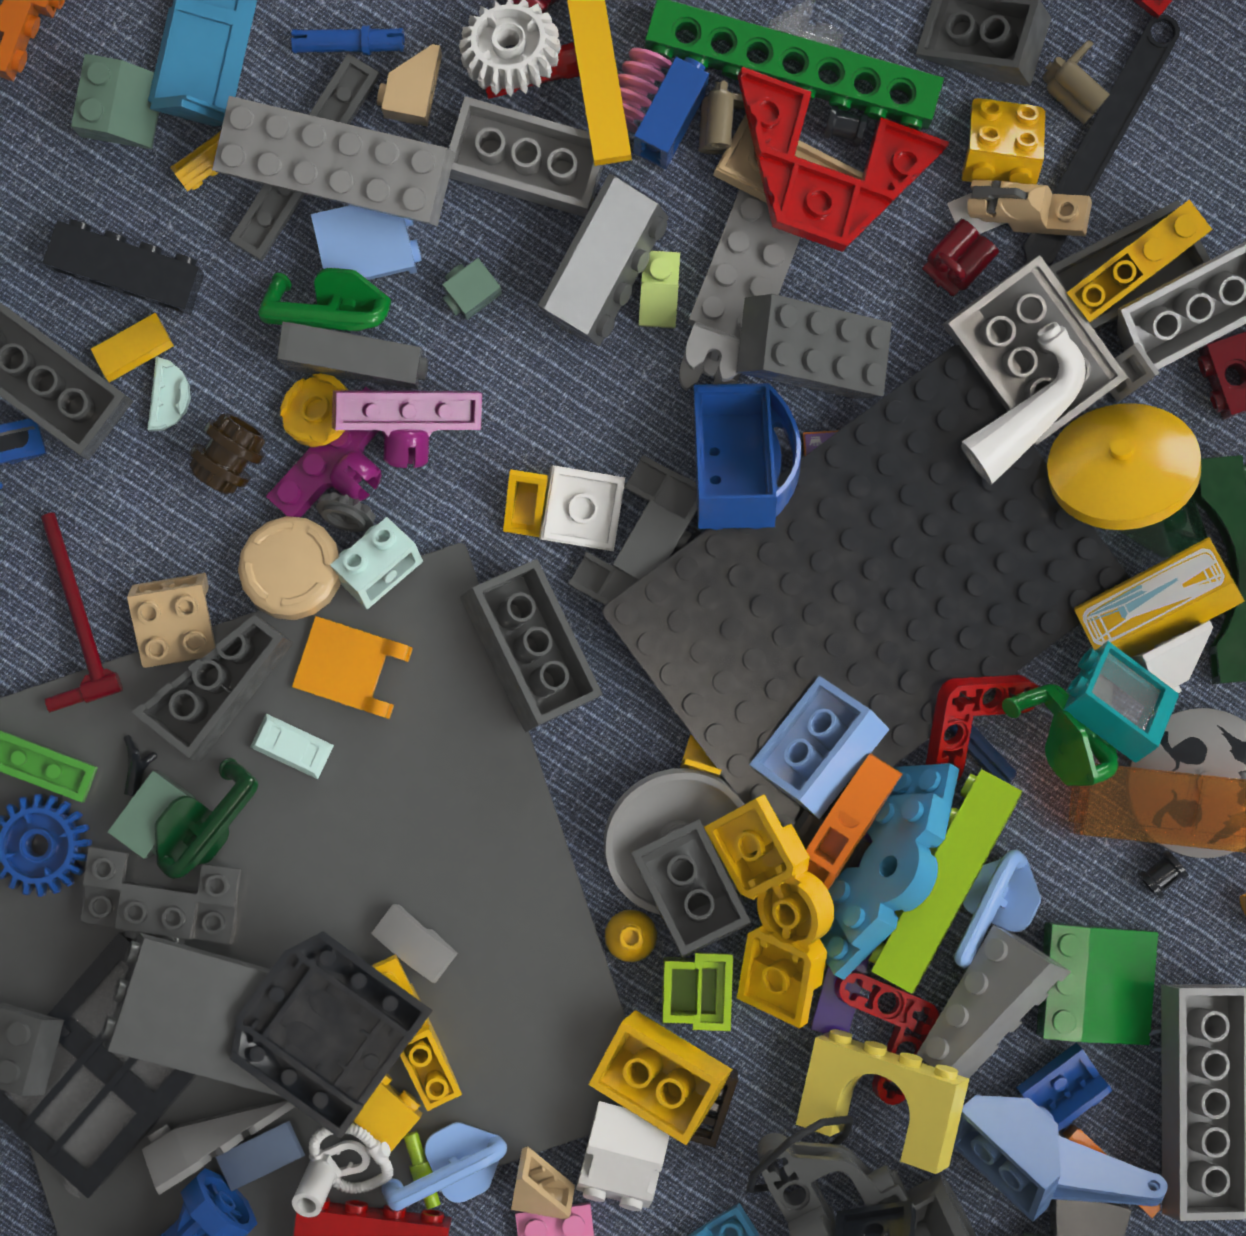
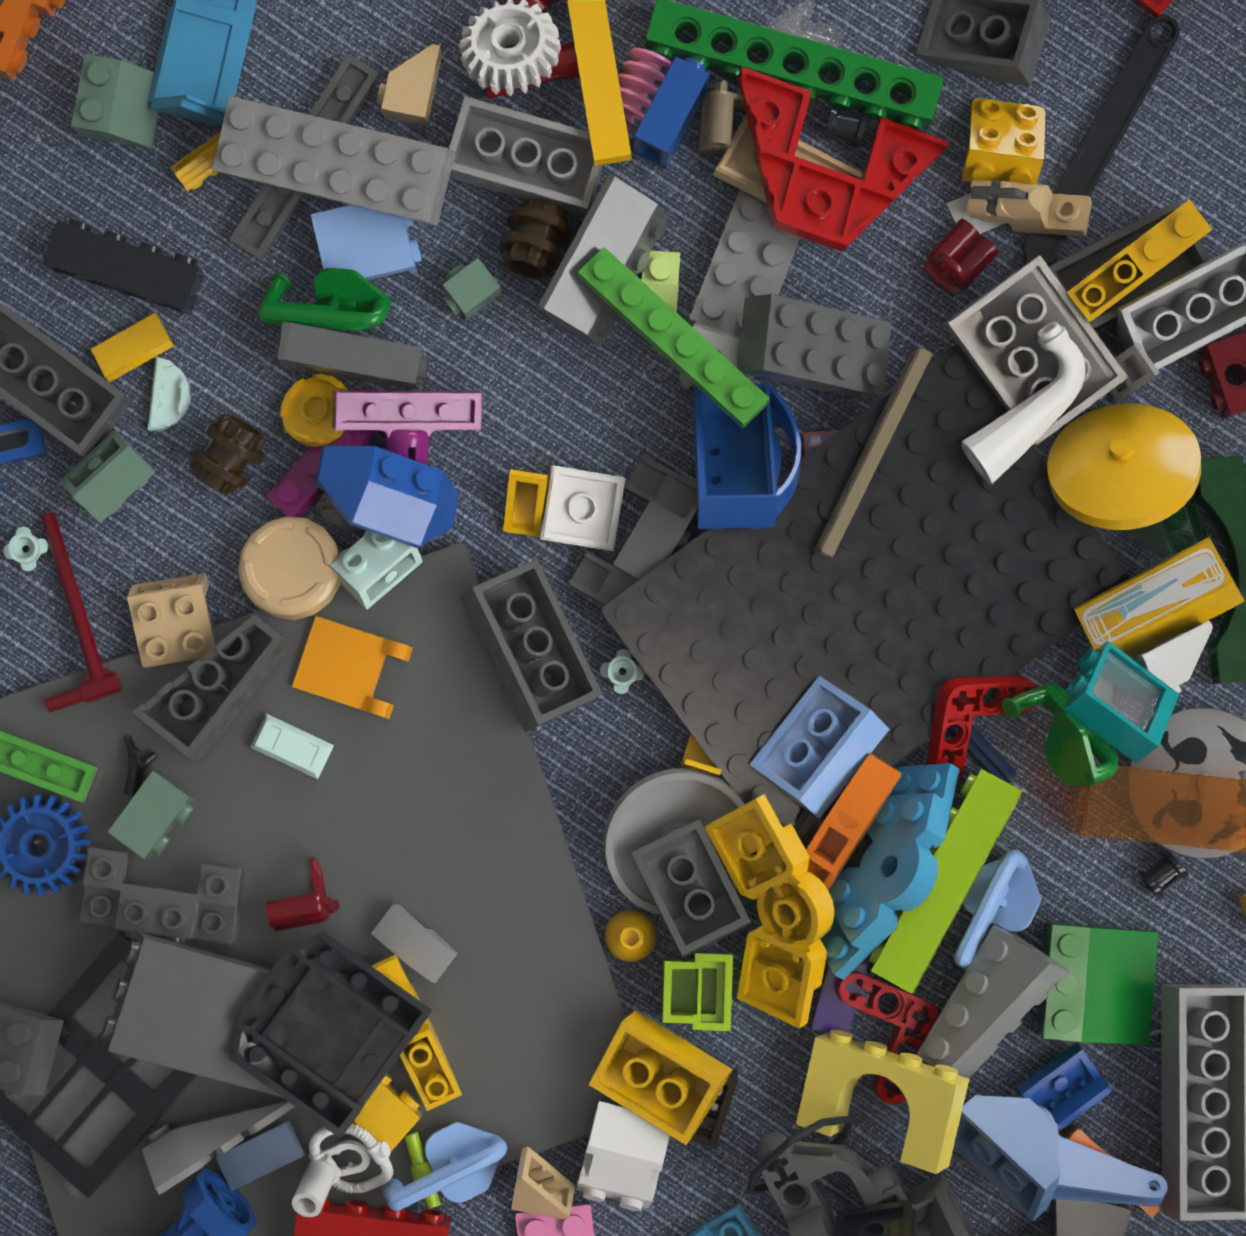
(15, 551): none -> light aqua plate
(107, 476): none -> sand green brick
(194, 834): dark green piece -> none
(304, 908): none -> dark red piece
(348, 40): blue pin -> none
(387, 493): none -> blue wedge
(535, 239): none -> dark brown piece
(611, 671): none -> light aqua plate
(673, 337): none -> bright green plate
(872, 453): none -> dark tan tile
(1073, 86): dark tan piece -> none

